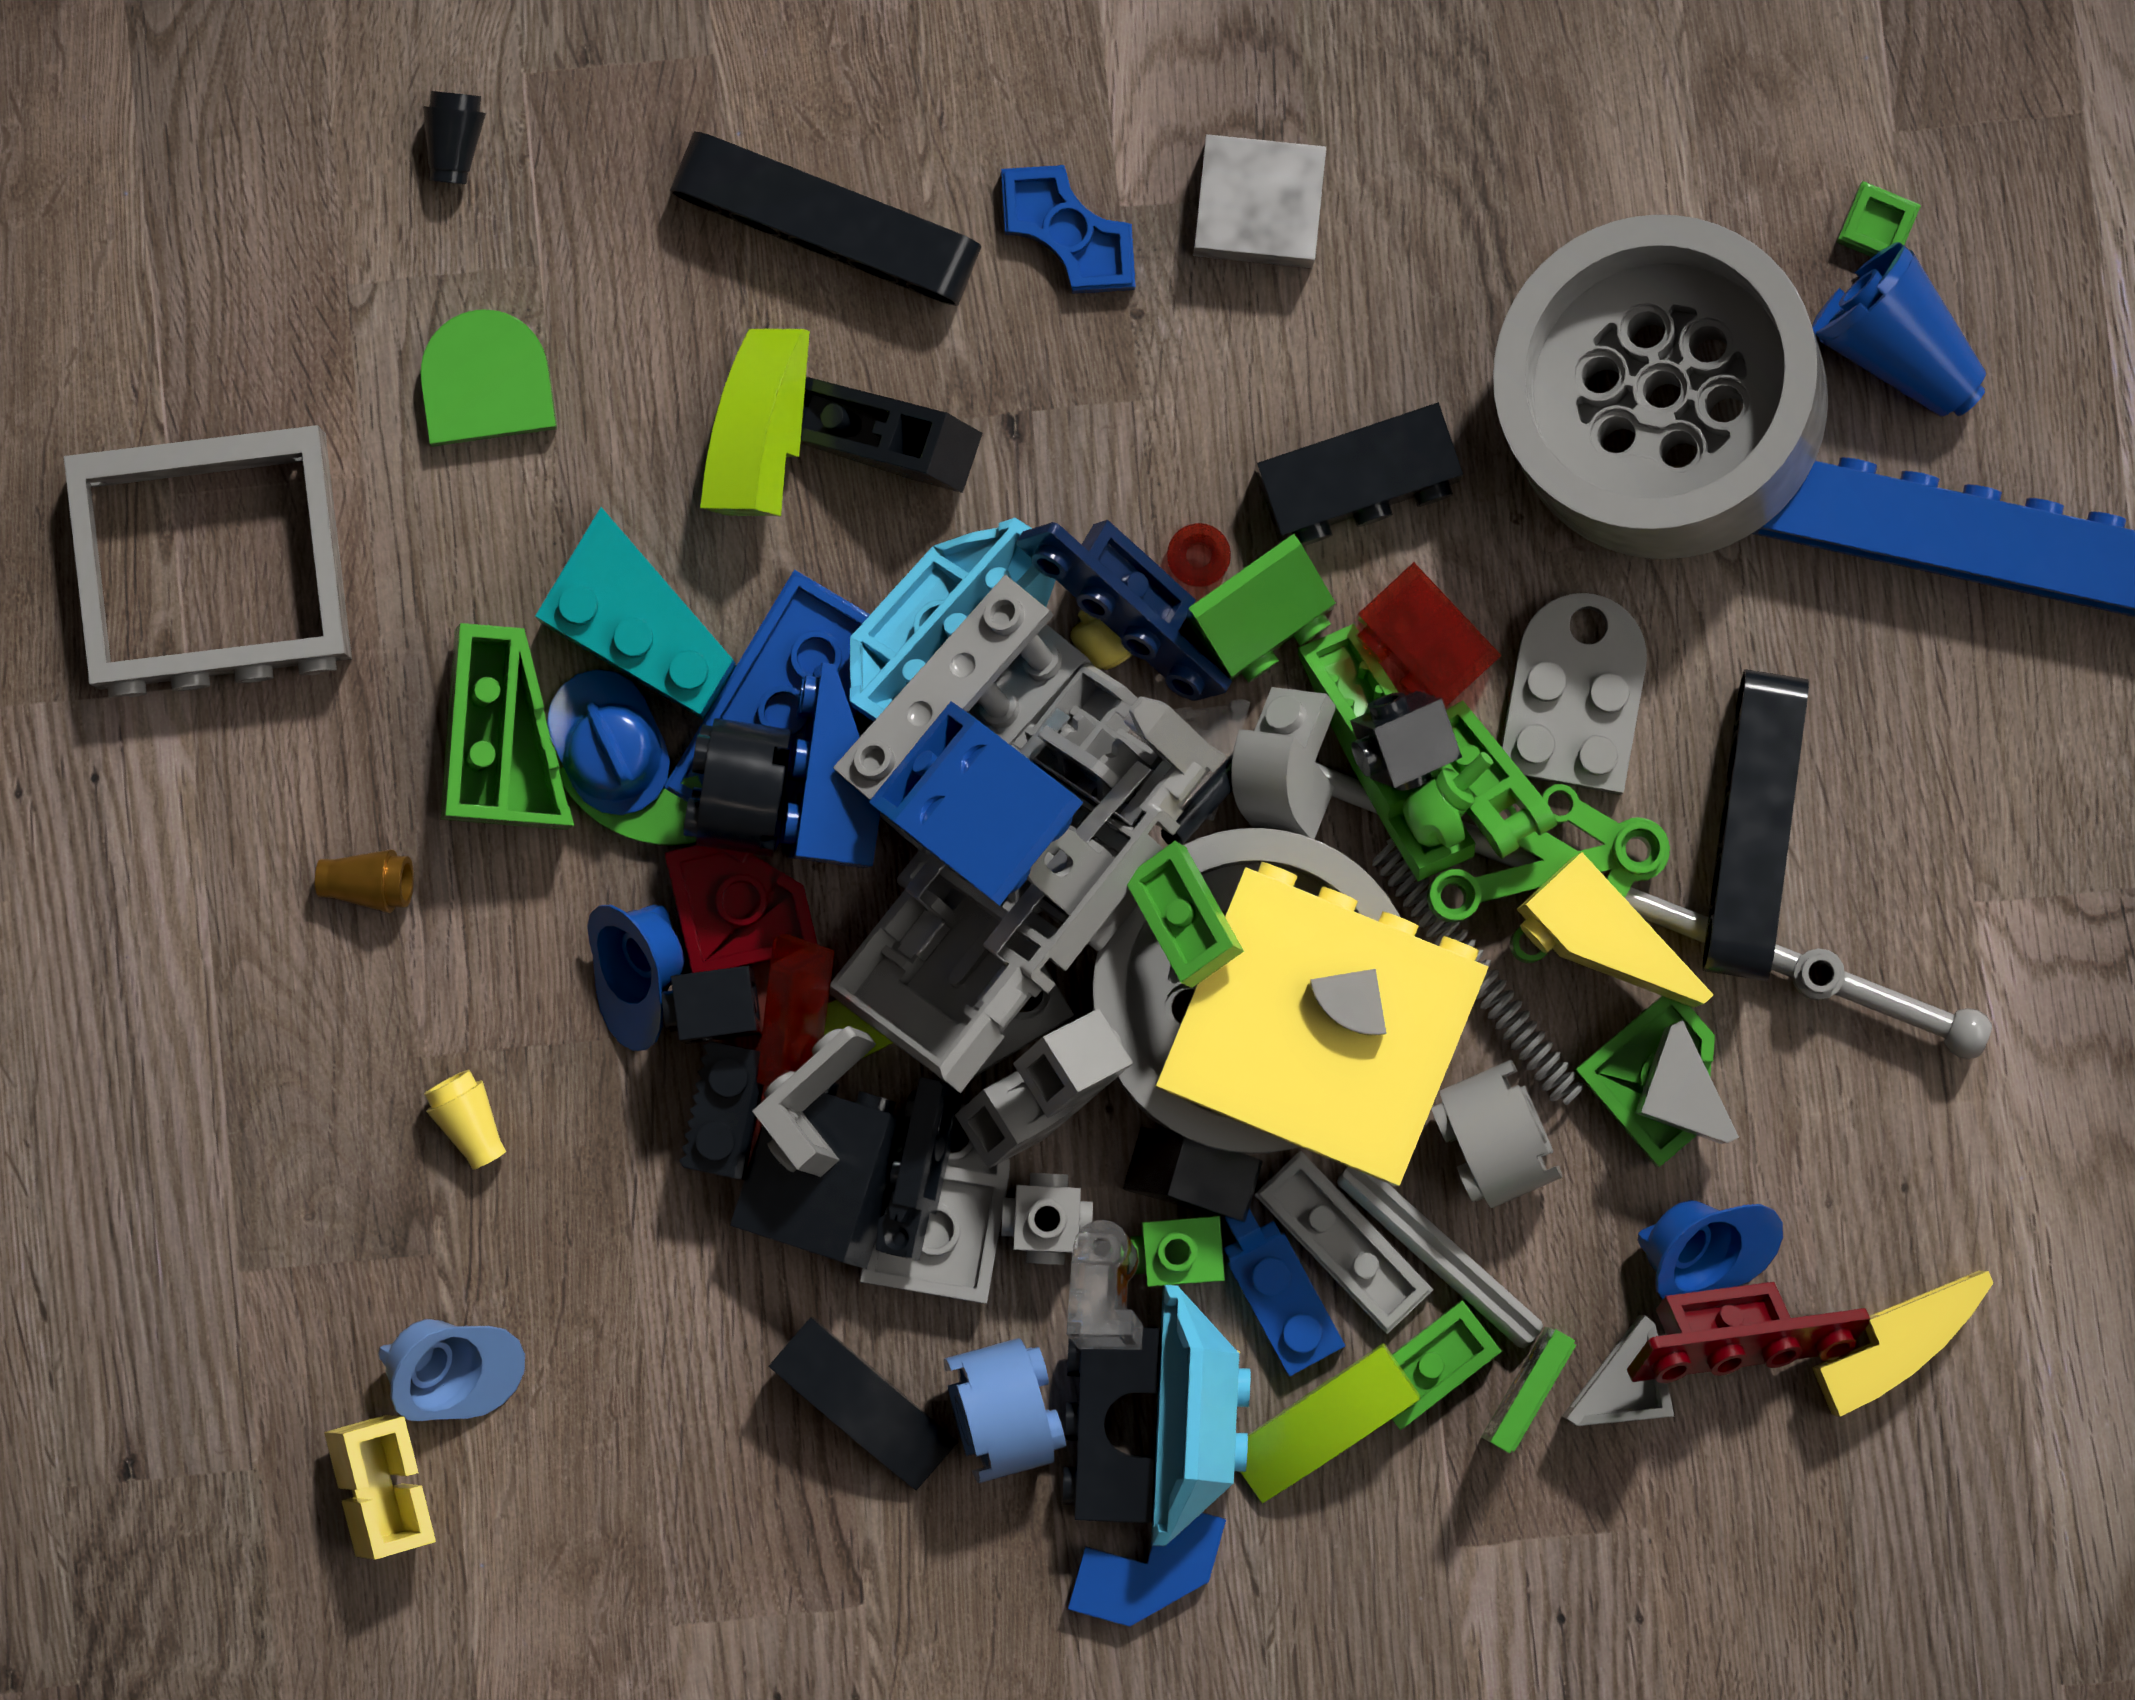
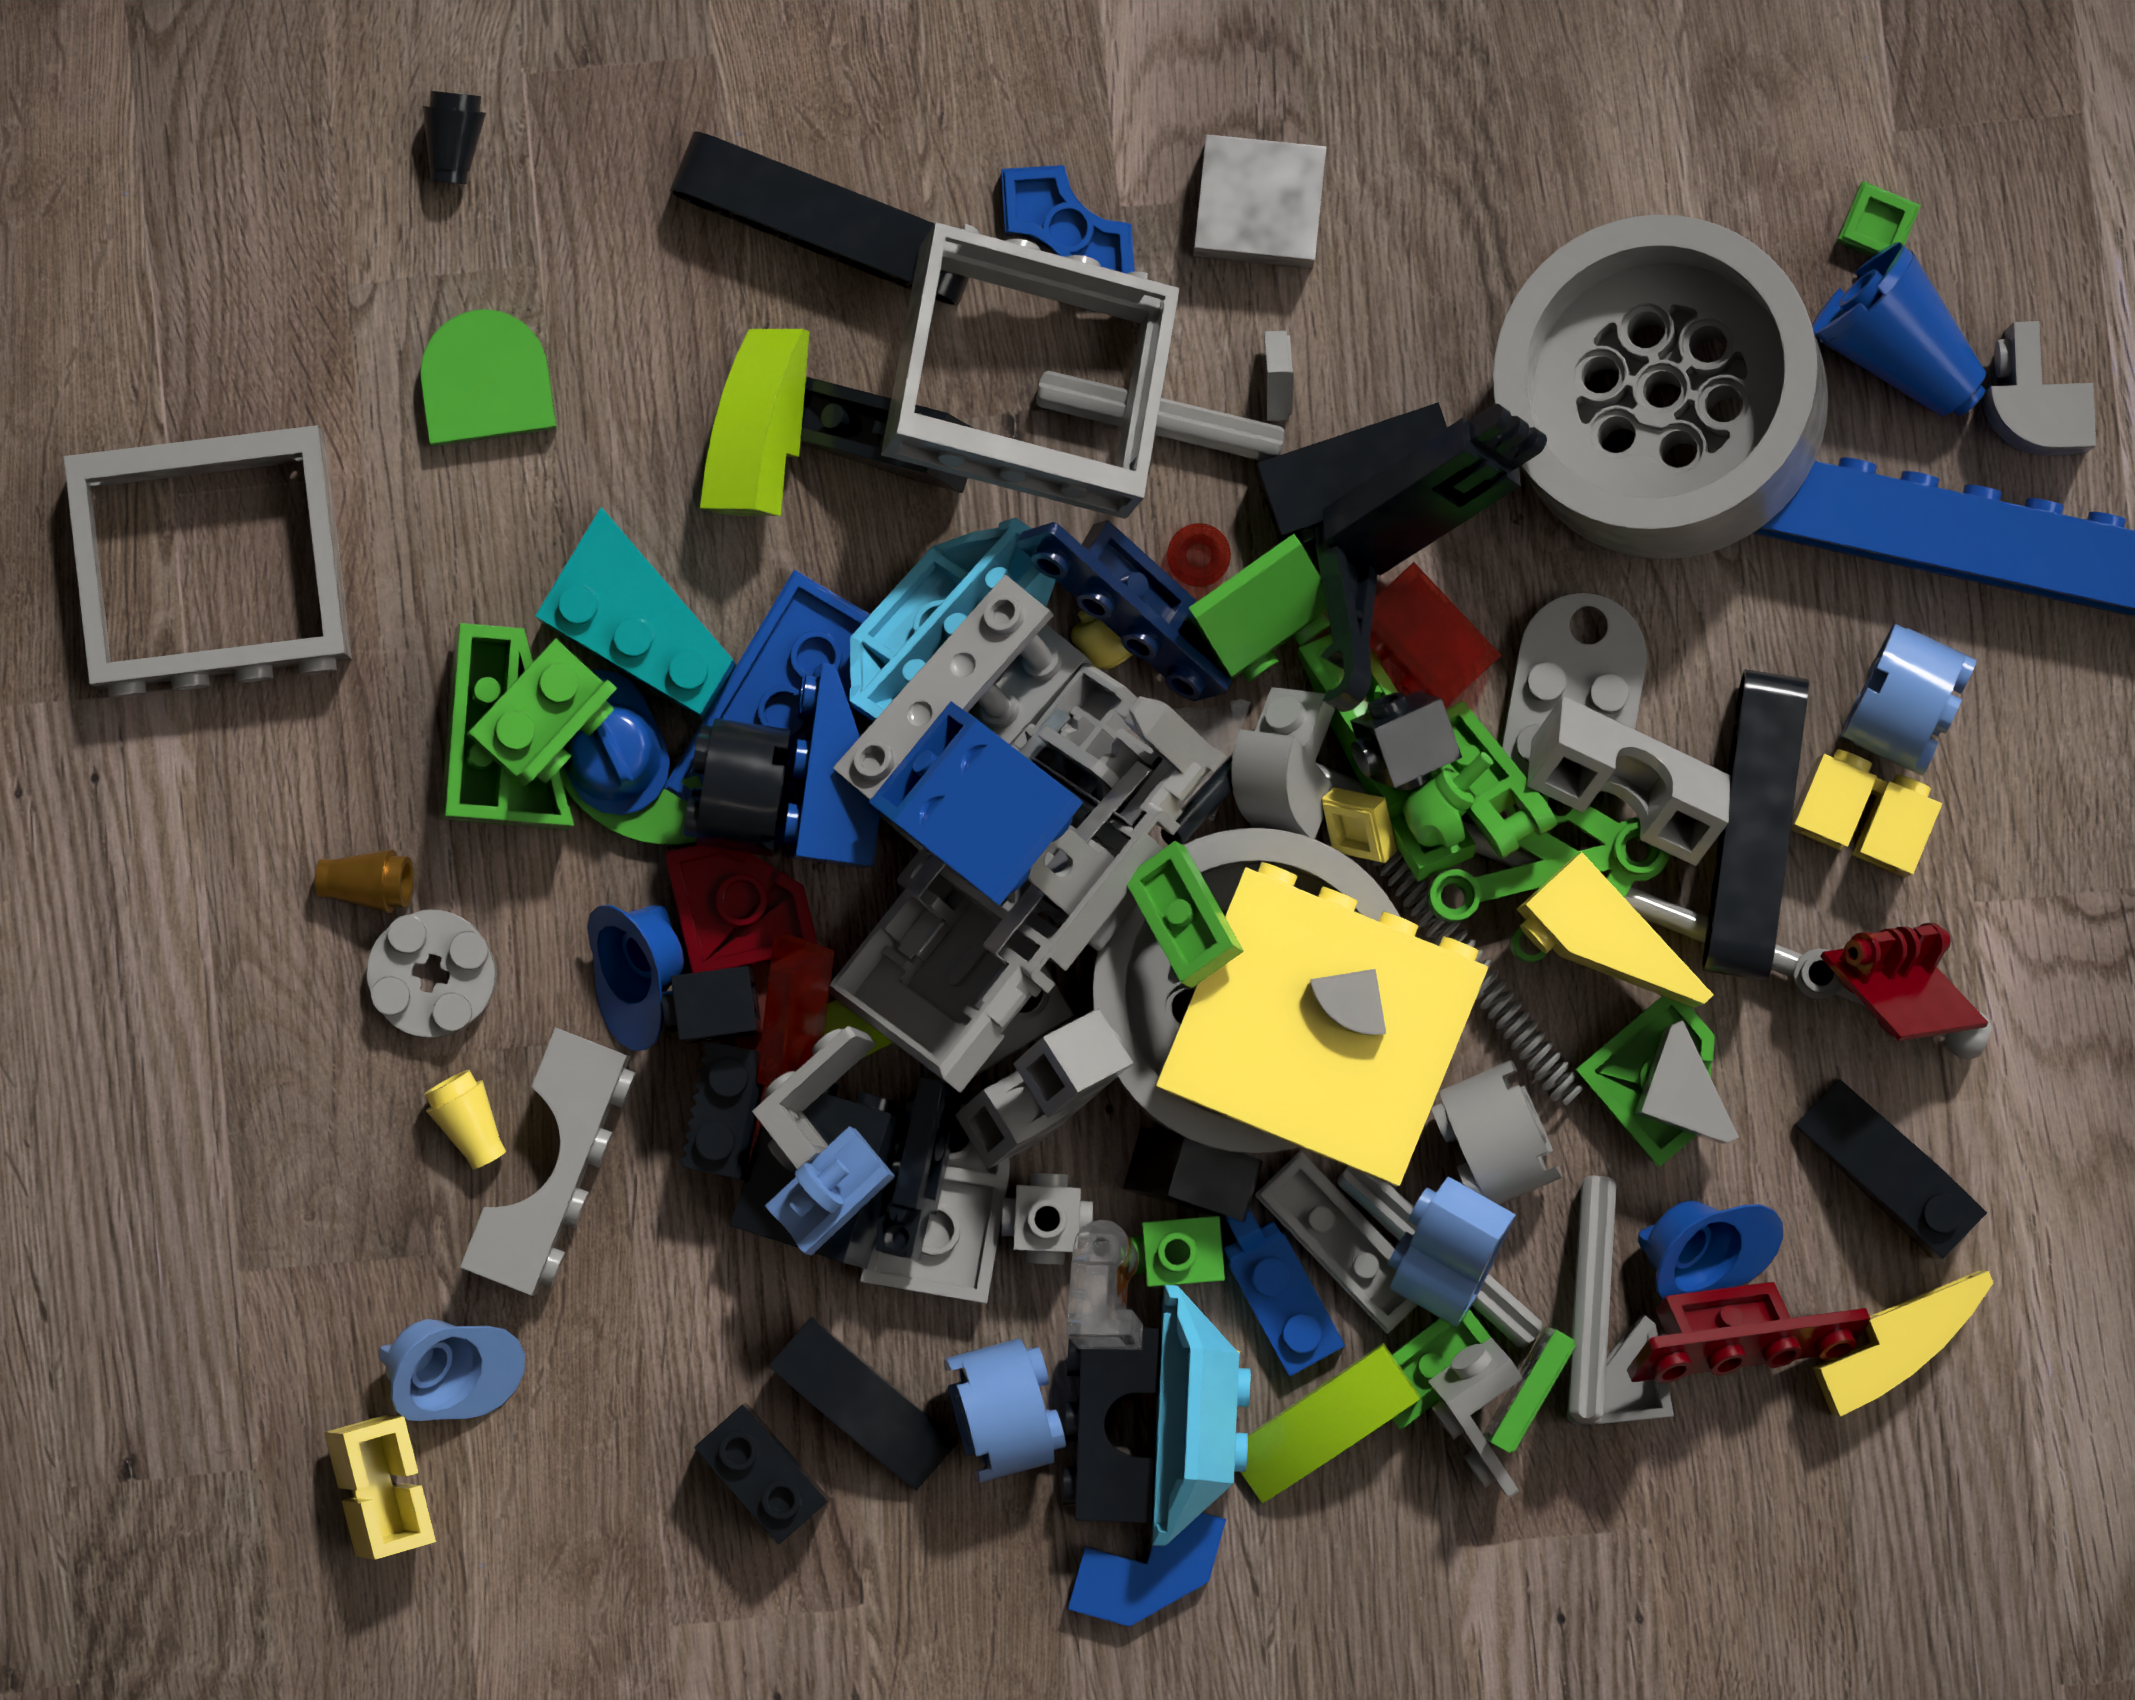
(449, 1006): none -> light grey plate
(520, 1239): none -> light grey arch
(542, 714): none -> bright green bracket
(762, 1473): none -> black brick
(830, 1190): none -> medium blue hips
(1012, 462): none -> light grey window
(1174, 420): none -> light grey axle
(1278, 375): none -> light grey tile
(1359, 824): none -> light yellow tile
(1402, 514): none -> black hinge
(1450, 1250): none -> medium blue brick
(1464, 1387): none -> light grey bracket
(1592, 1299): none -> light grey axle
(1673, 794): none -> light grey arch
(1891, 1170): none -> black slope
(1895, 825): none -> light yellow piece
(1901, 983): none -> dark red hinge
(1908, 698): none -> medium blue brick
(2034, 414): none -> light grey brick

